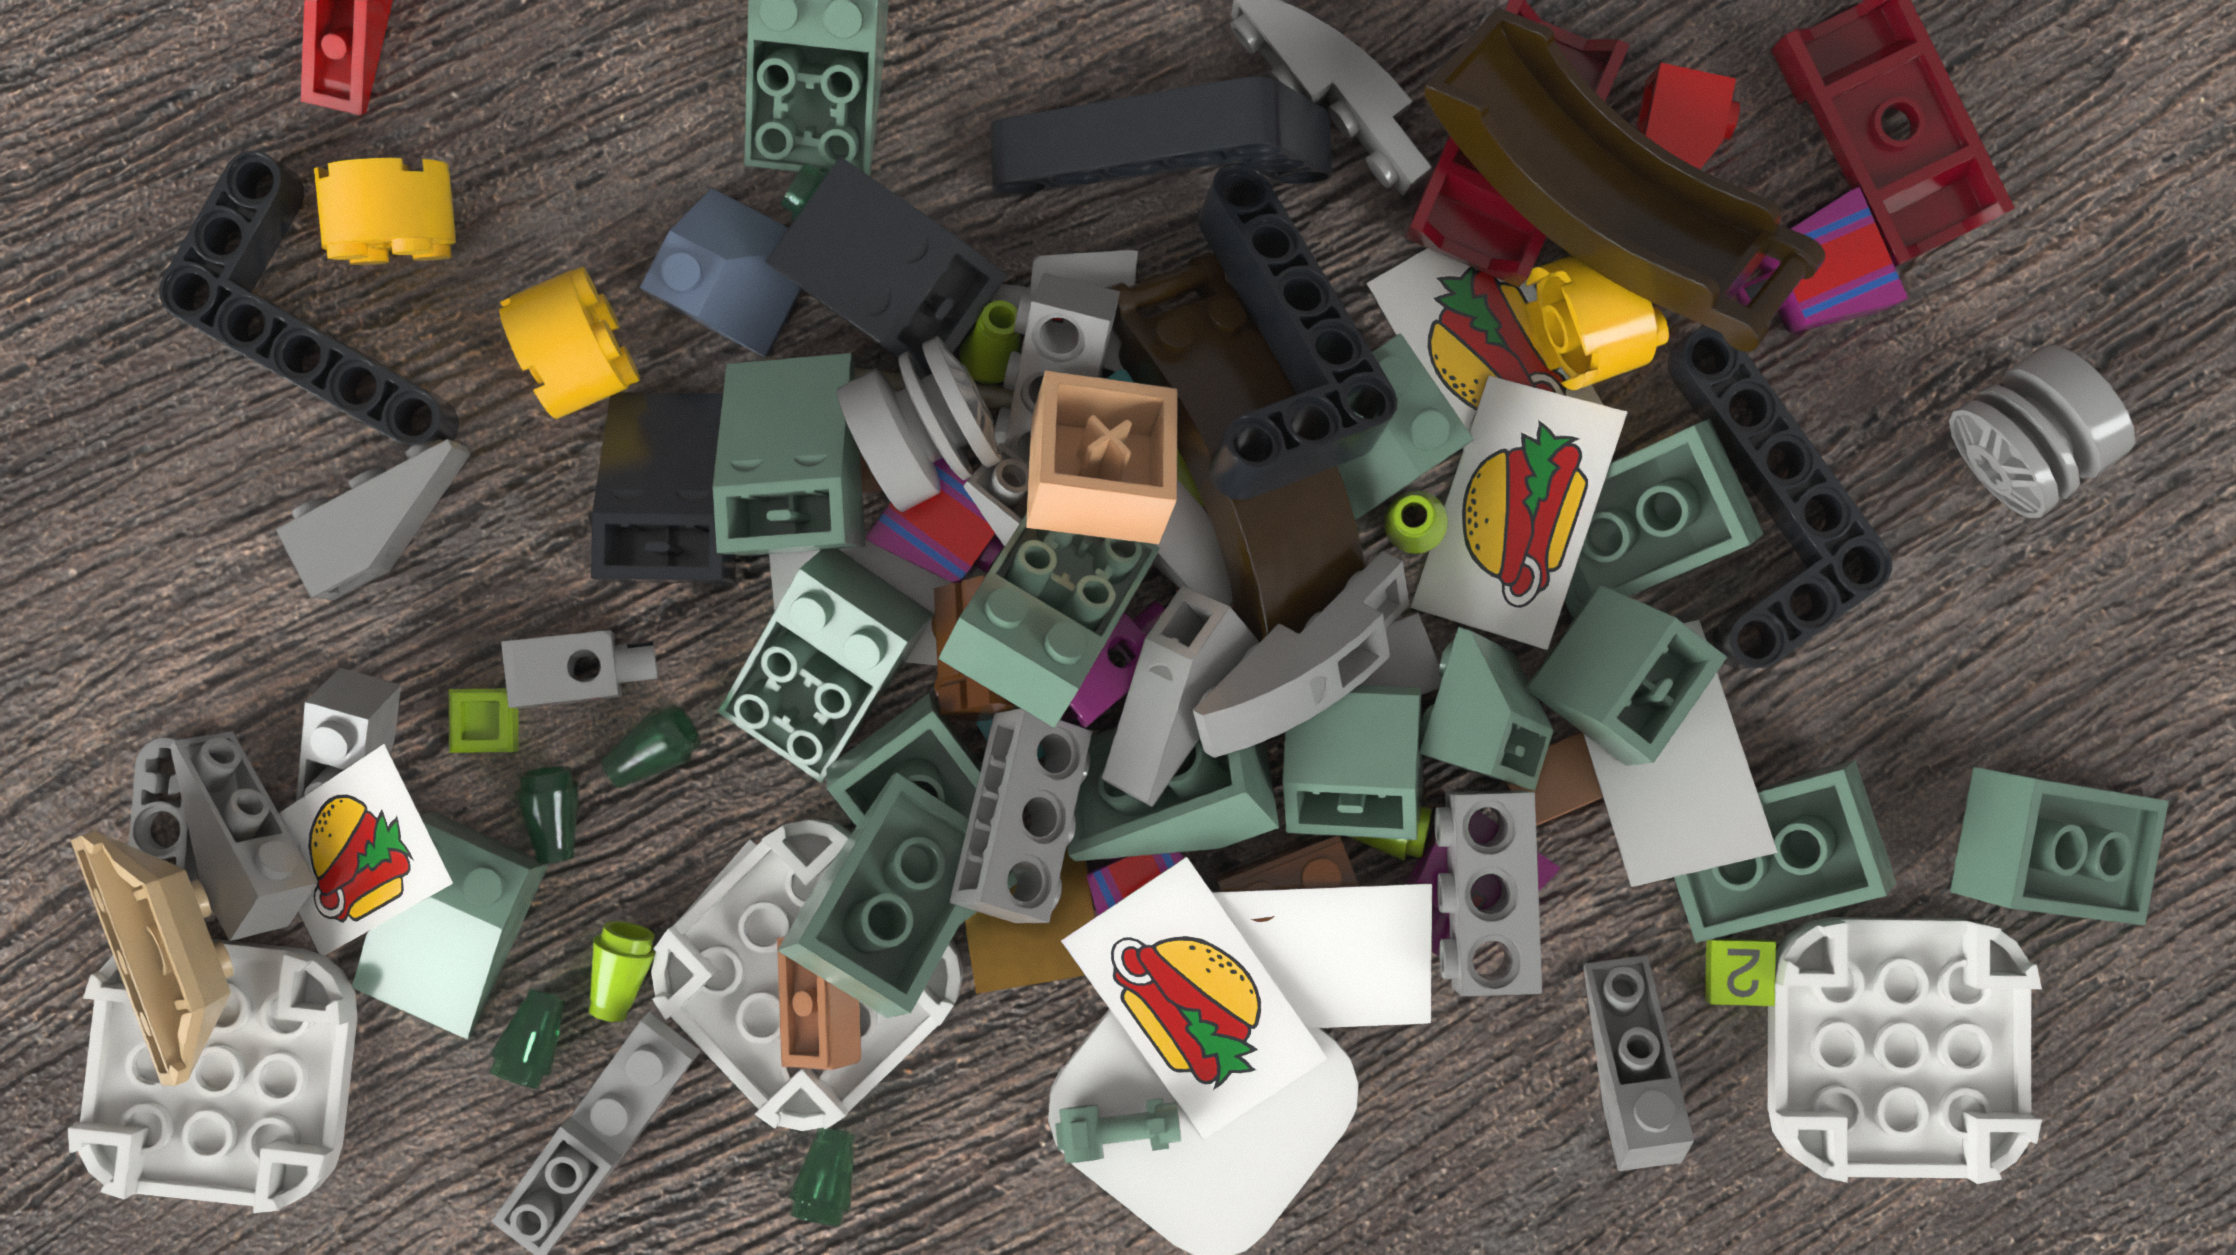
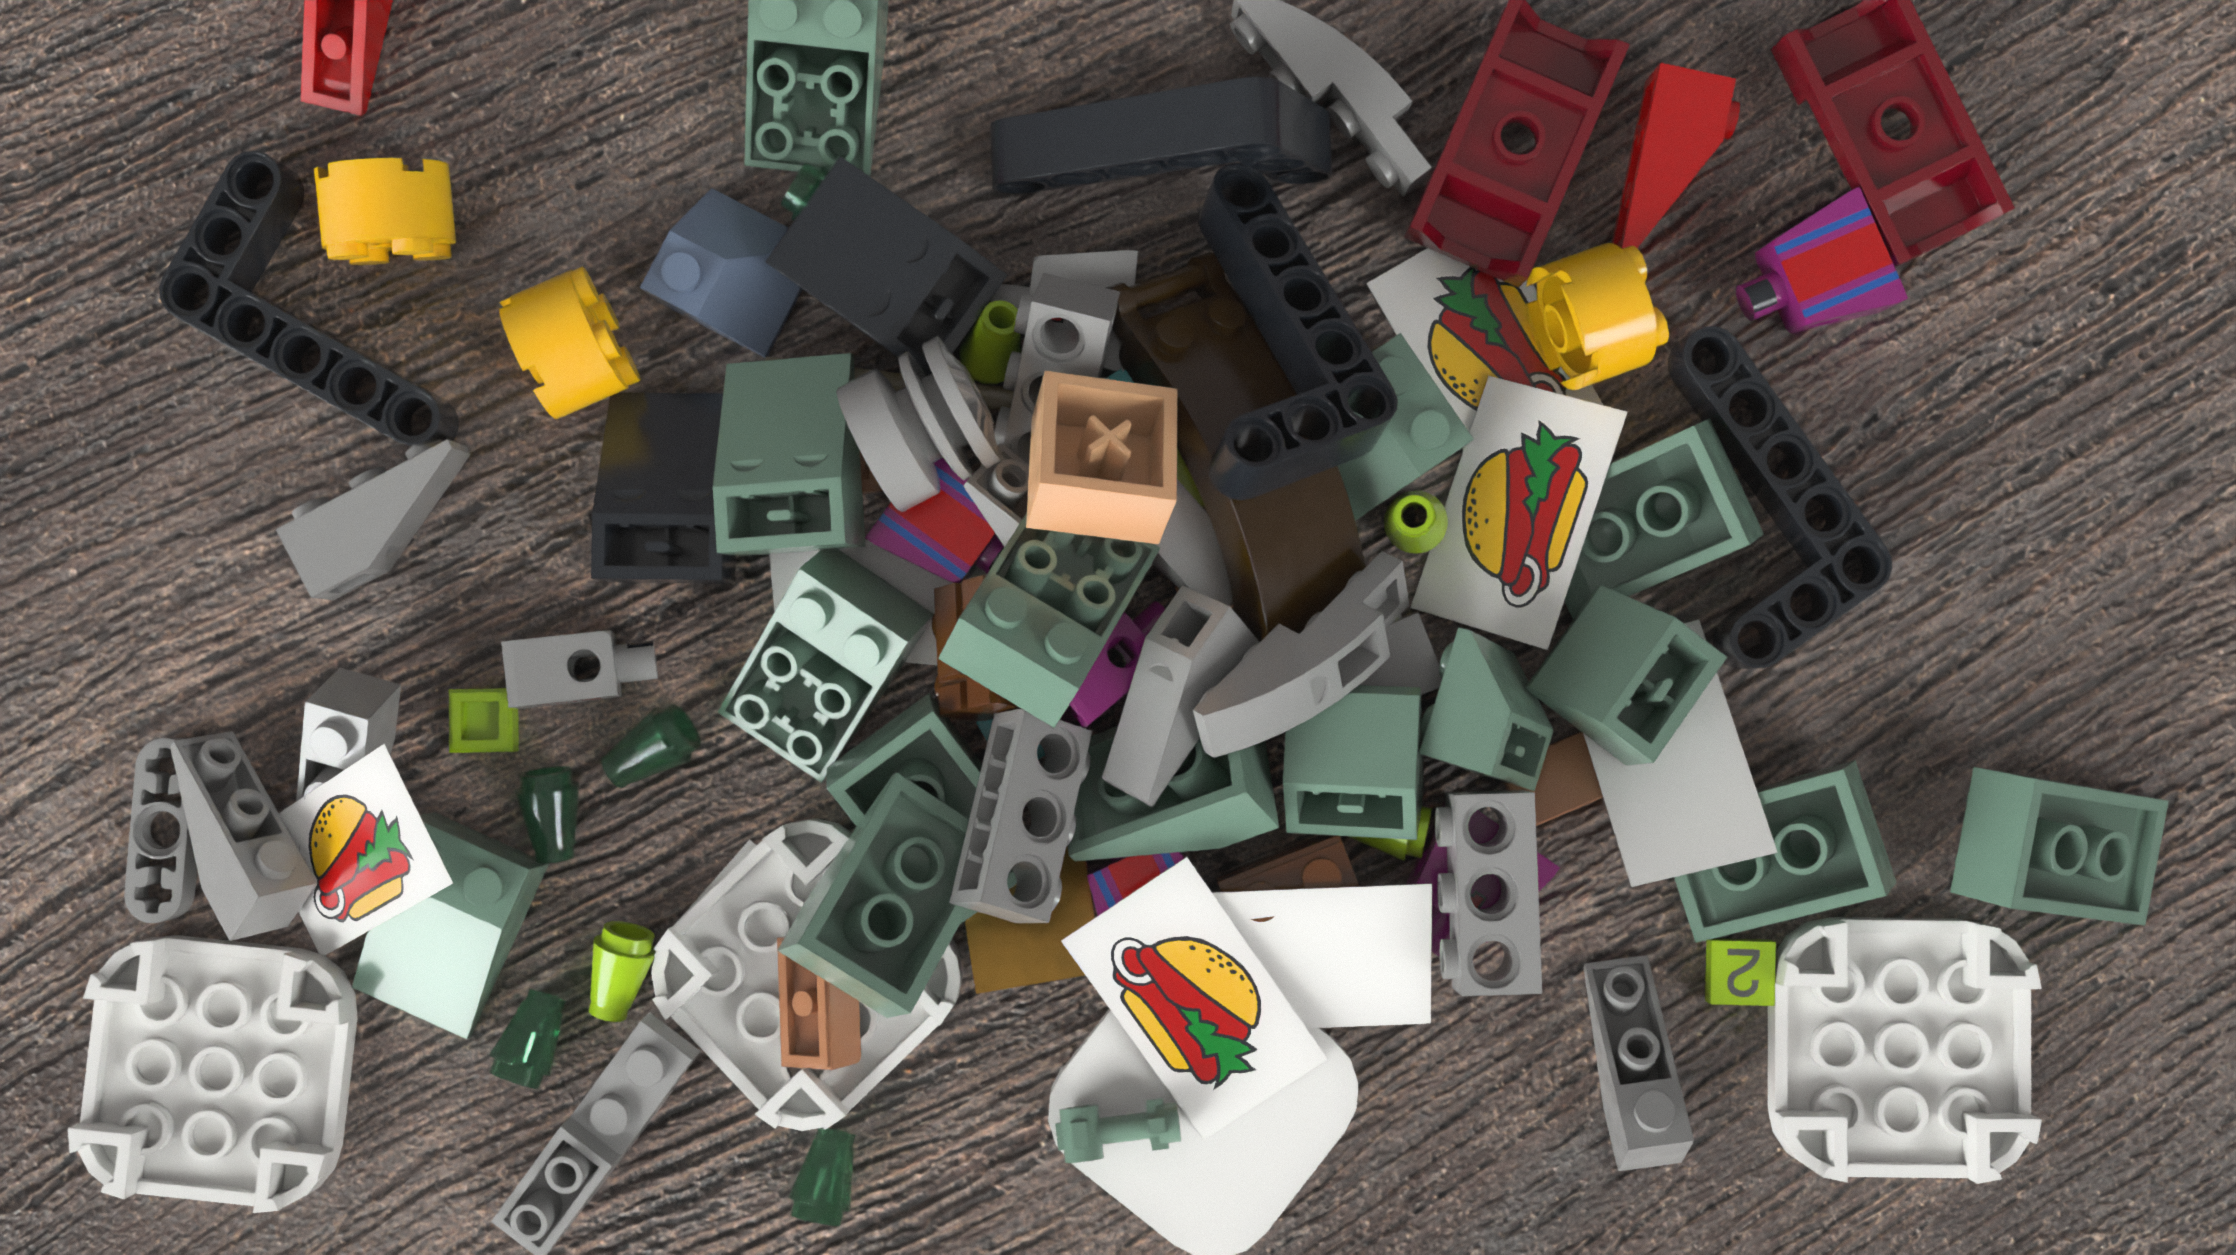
(159, 948): tan wedge -> none
(1610, 188): dark brown windscreen -> none
(2042, 430): light grey wheel -> none

